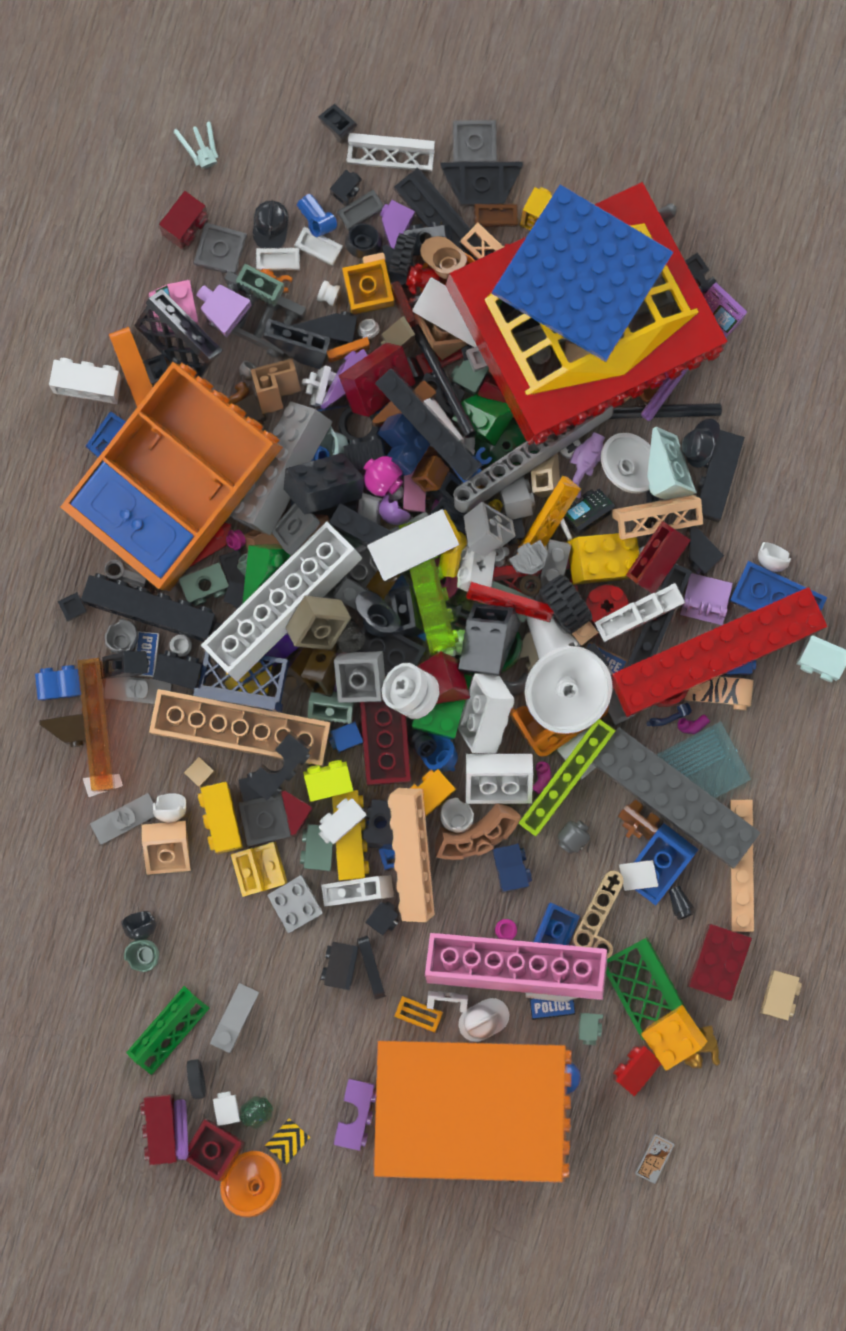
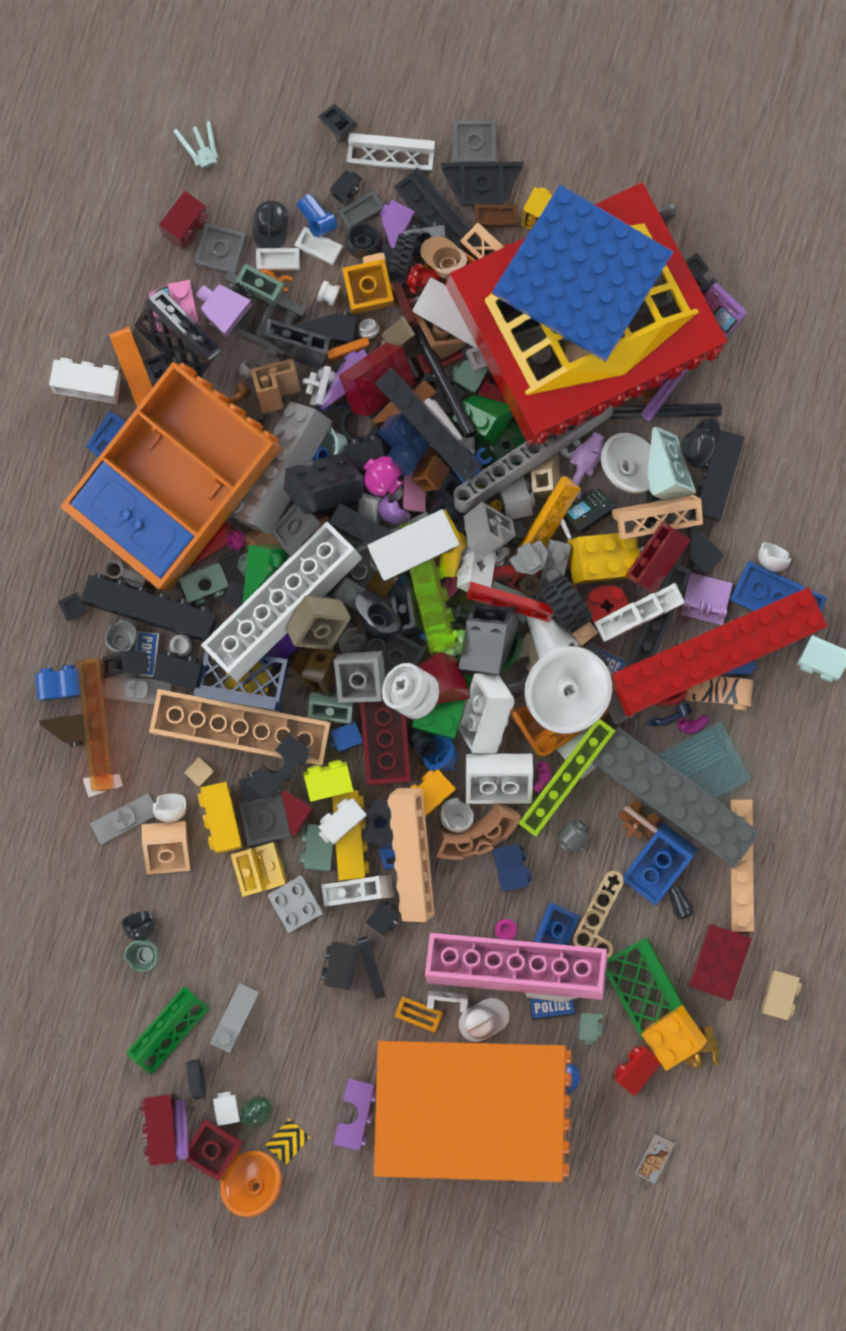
(638, 875): white sticker -> none

